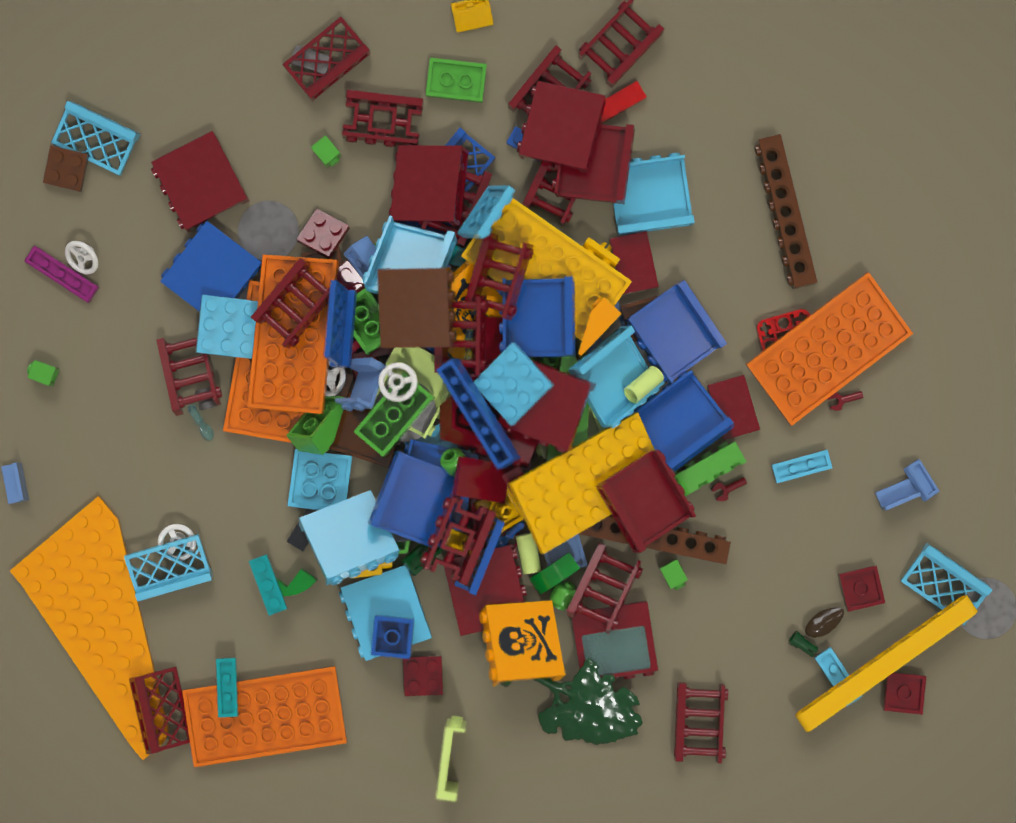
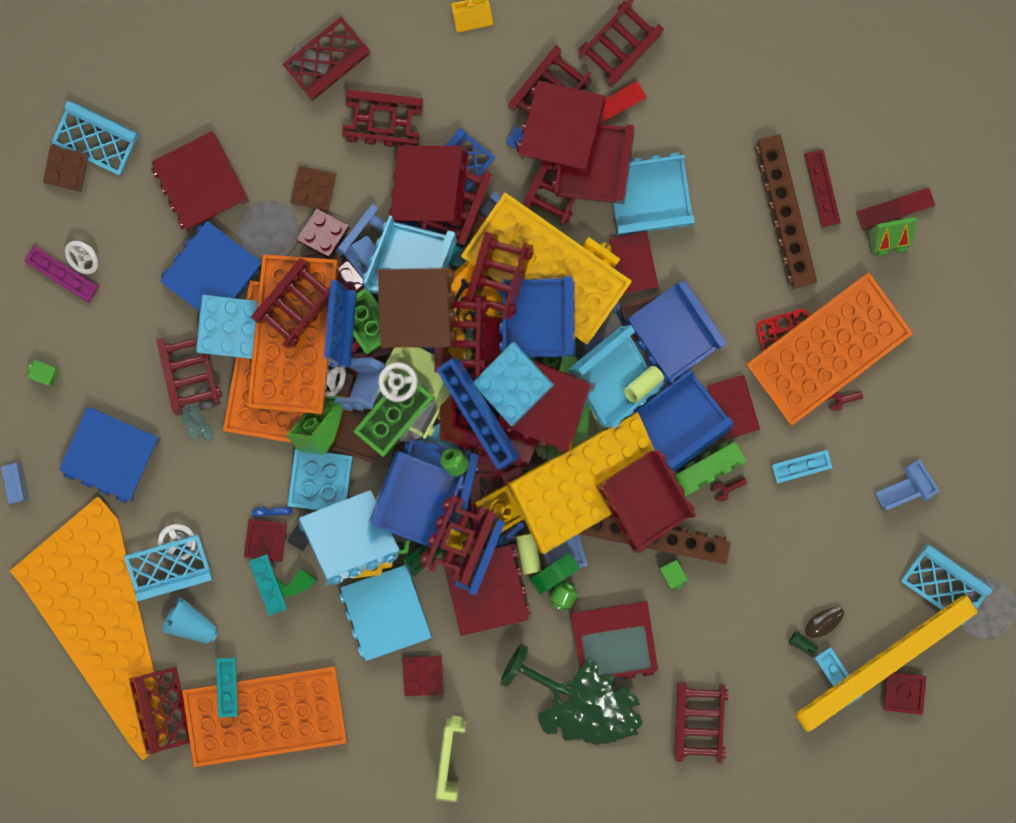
(108, 454): none -> blue panel
(189, 623): none -> medium azure cone
(192, 429): none -> clear light blue piece
(263, 511): none -> blue piece
(264, 539): none -> dark red tile
(313, 188): none -> reddish brown plate
(326, 152): bright green brick -> none
(368, 217): none -> medium blue piece
(392, 636): blue brick -> none
(456, 80): bright green plate -> none
(479, 480): dark red tile -> none
(486, 212): medium azure plate -> none
(522, 641): light orange panel -> none
(593, 573): dark red fence -> none
(599, 320): light orange slope -> none
(822, 188): none -> dark red tile
(861, 588): dark red plate -> none
(892, 236): none -> bright green slope
(895, 208): none -> dark red tile

